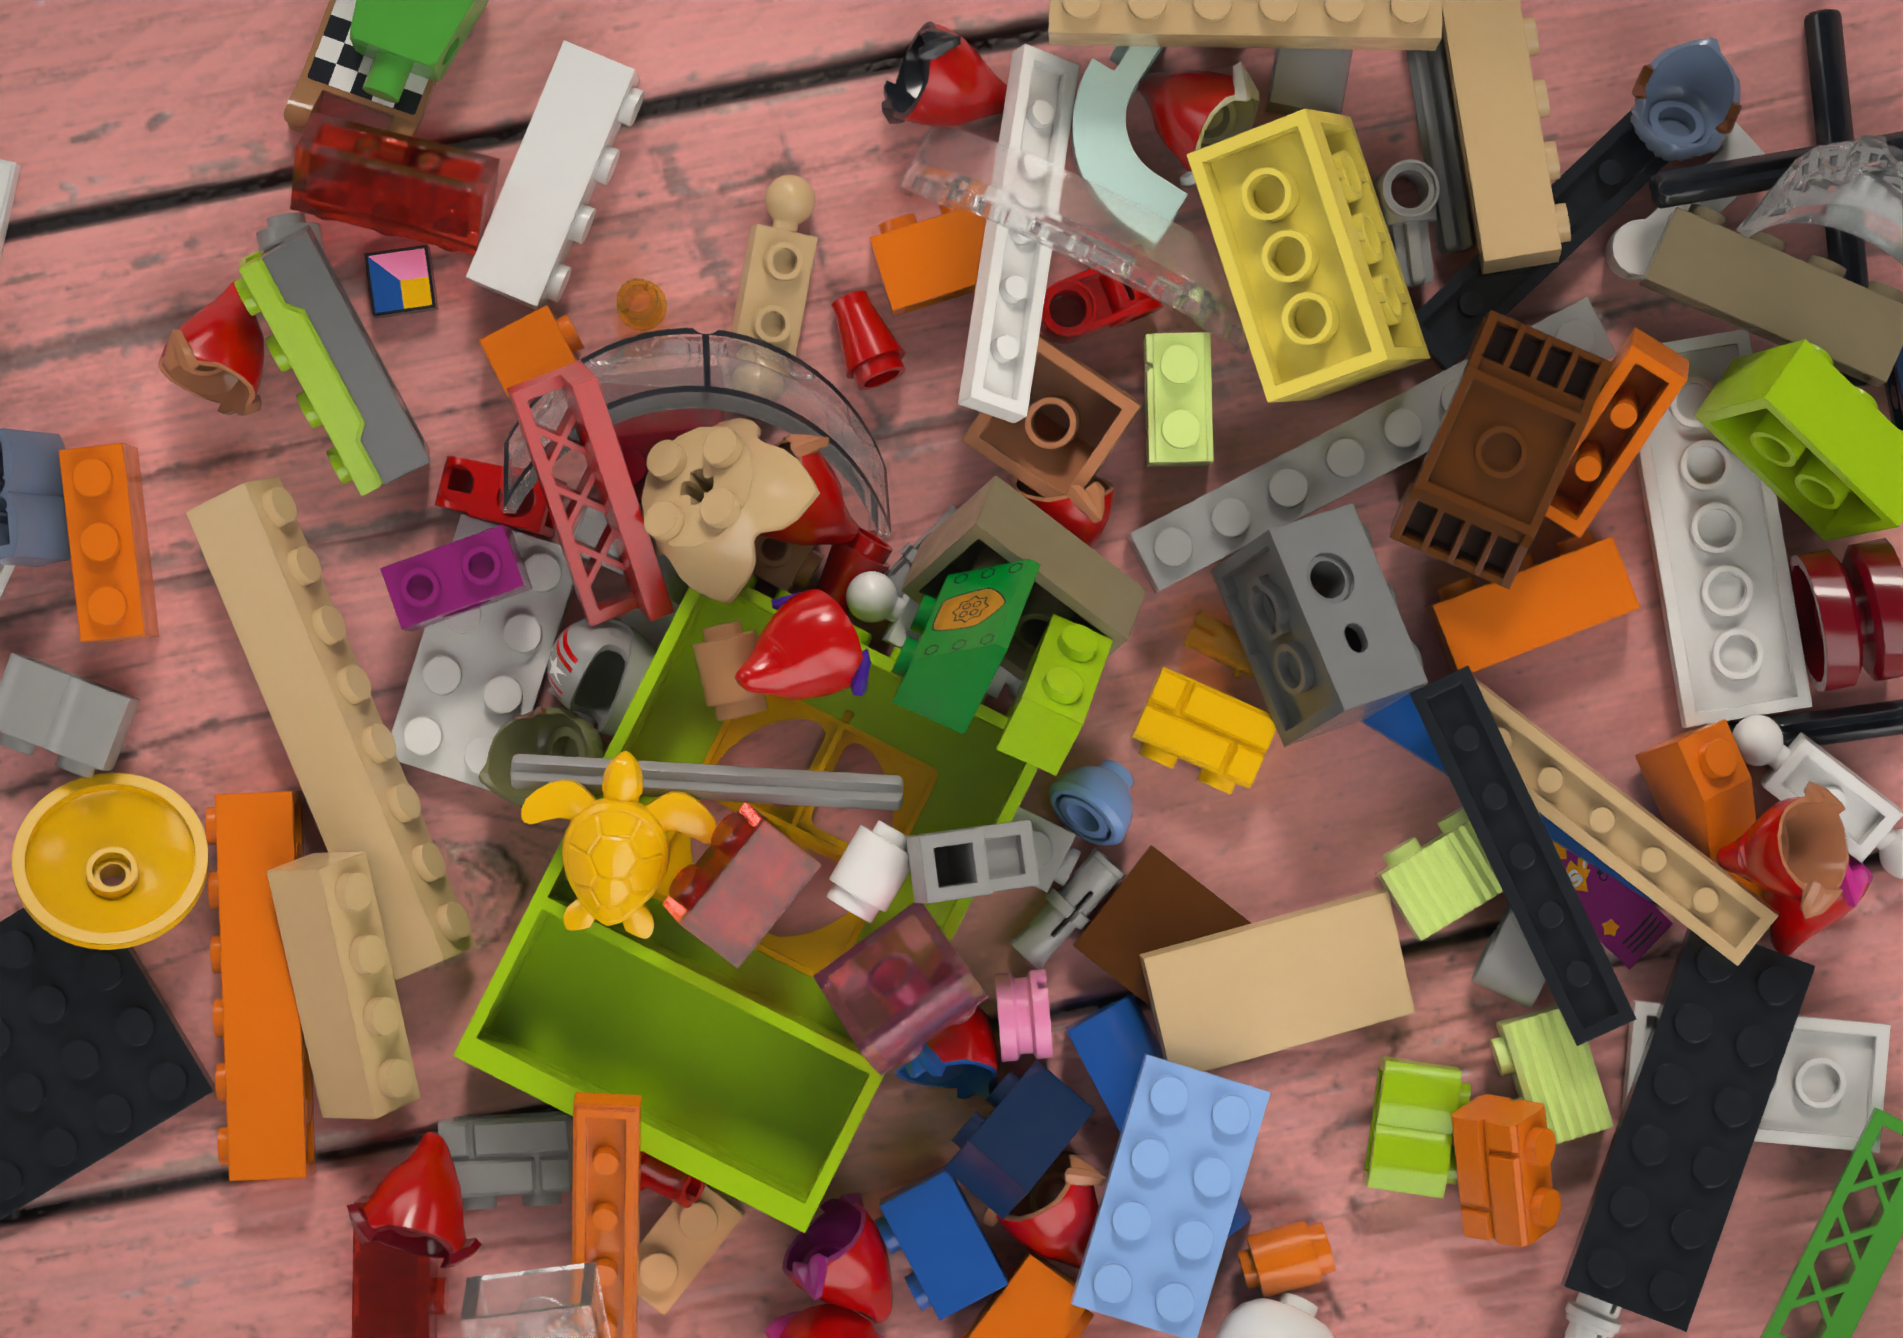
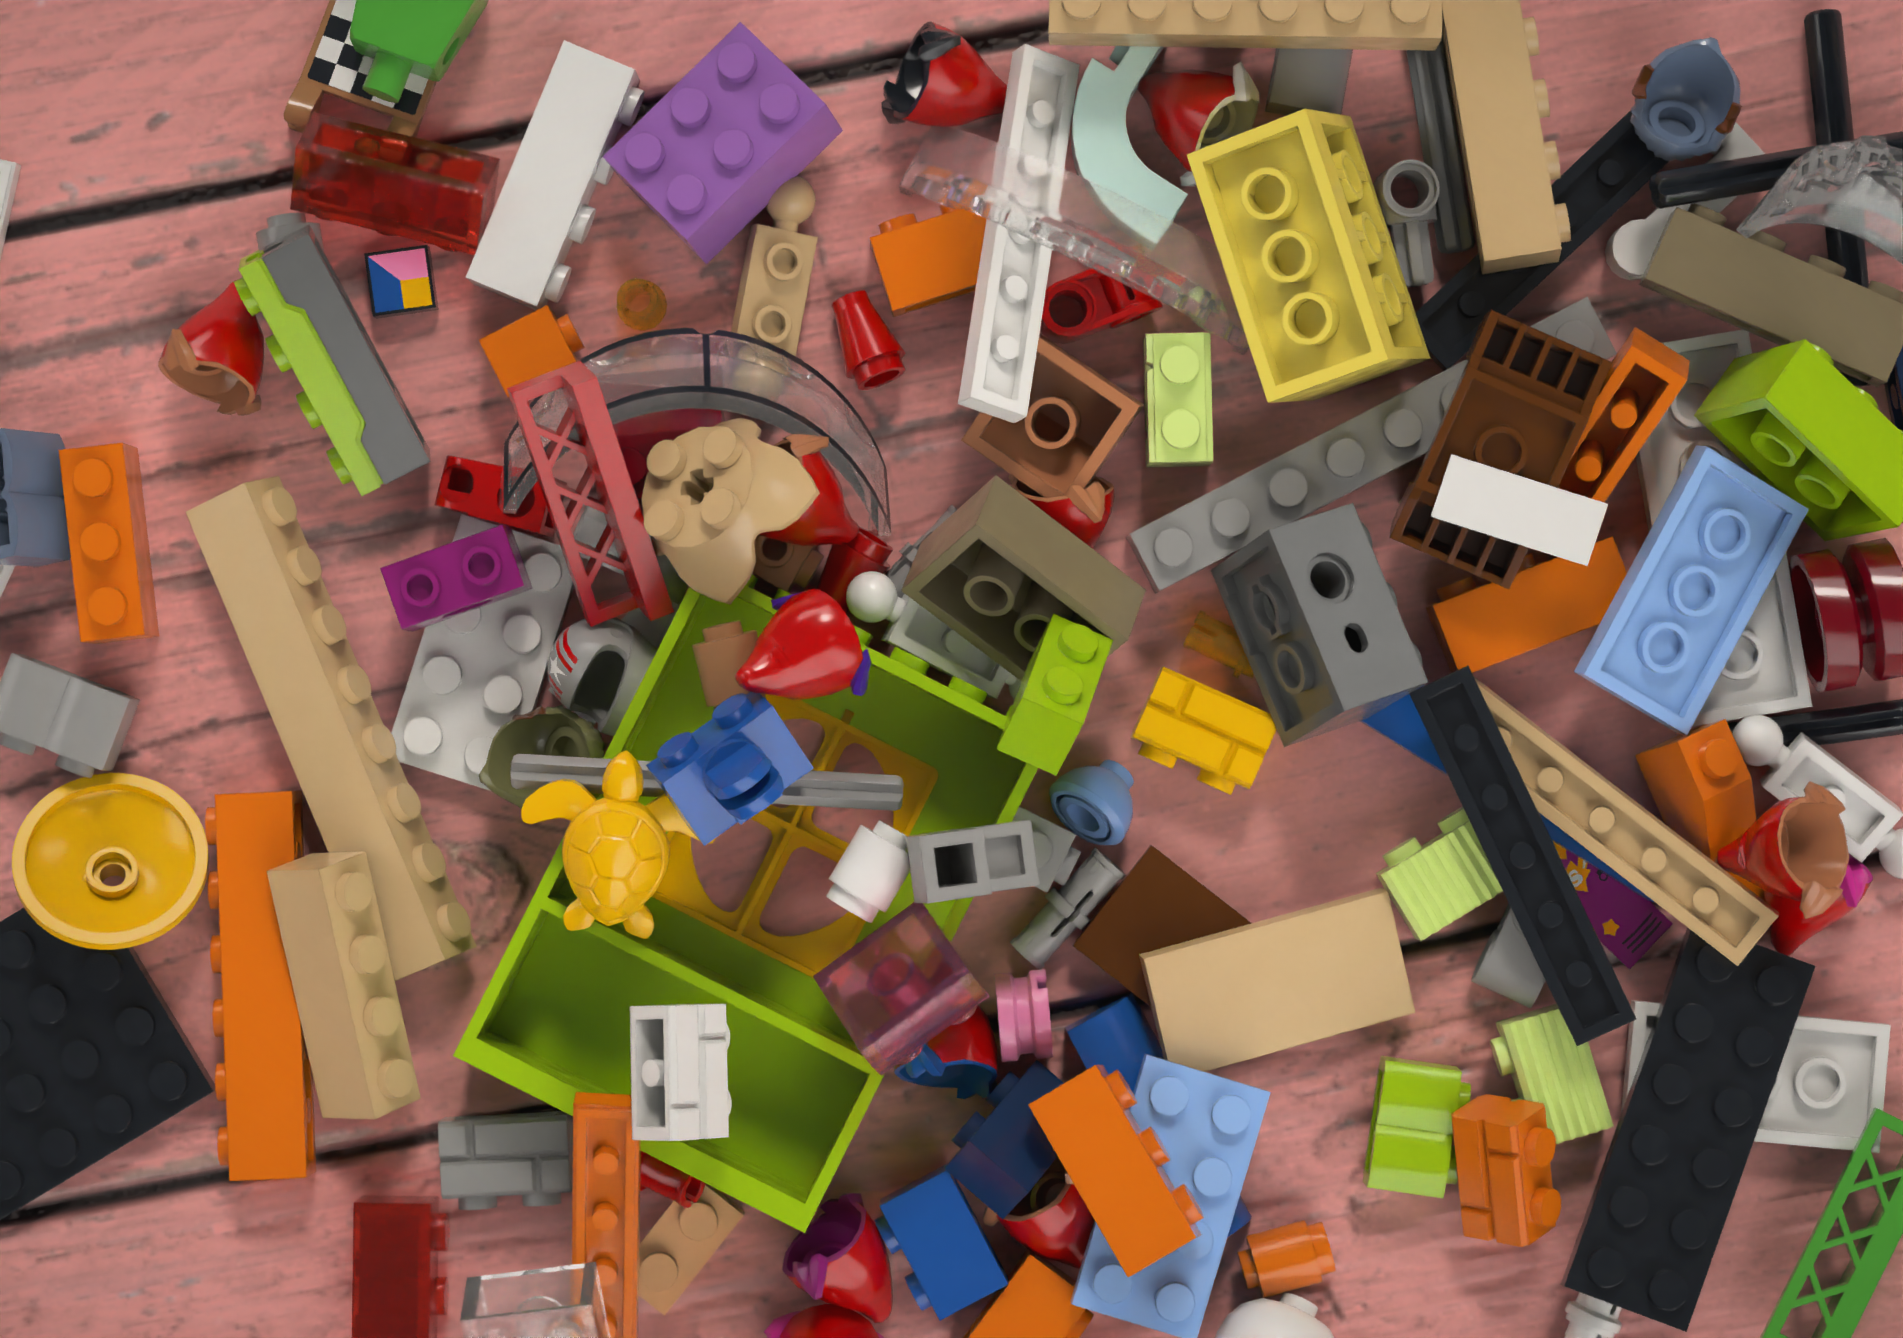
(418, 1207): red hat -> none
(679, 1072): none -> white brick
(723, 142): none -> medium lavender brick
(729, 766): none -> blue brick
(740, 884): clear red brick -> none
(961, 641): green slope -> none
(1118, 1168): none -> orange brick
(1519, 510): none -> white sticker
(1691, 590): none -> light blue plate

